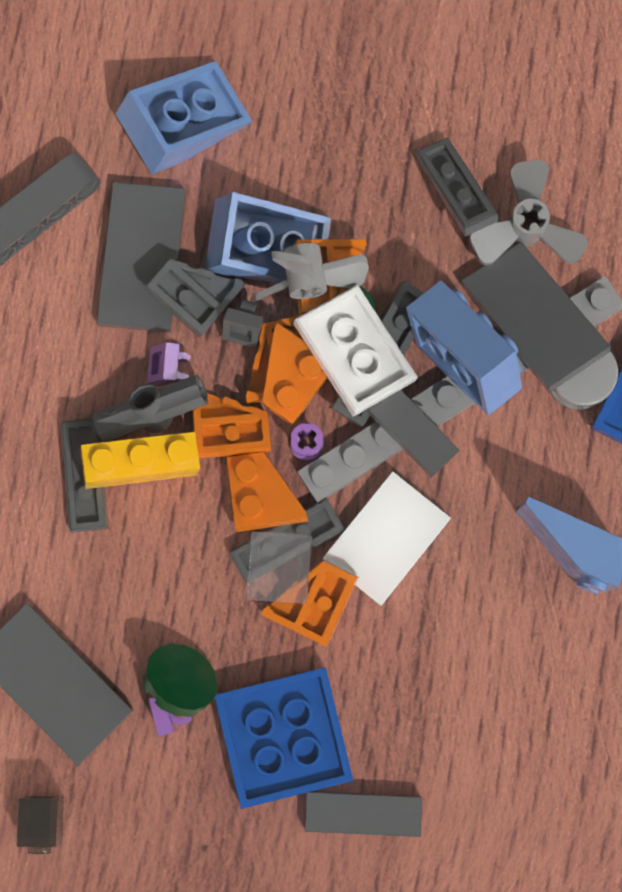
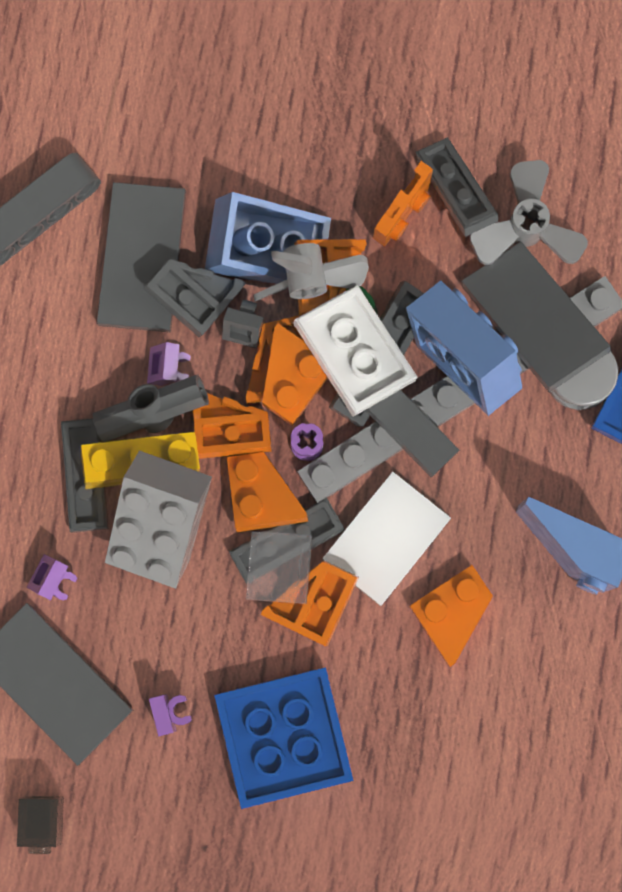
(48, 577): none -> medium lavender tile
(157, 519): none -> light grey brick
(179, 679): dark green tile -> none
(181, 116): medium blue slope -> none
(363, 814): dark grey tile -> none
(412, 198): none -> orange wing
(453, 612): none -> orange wing

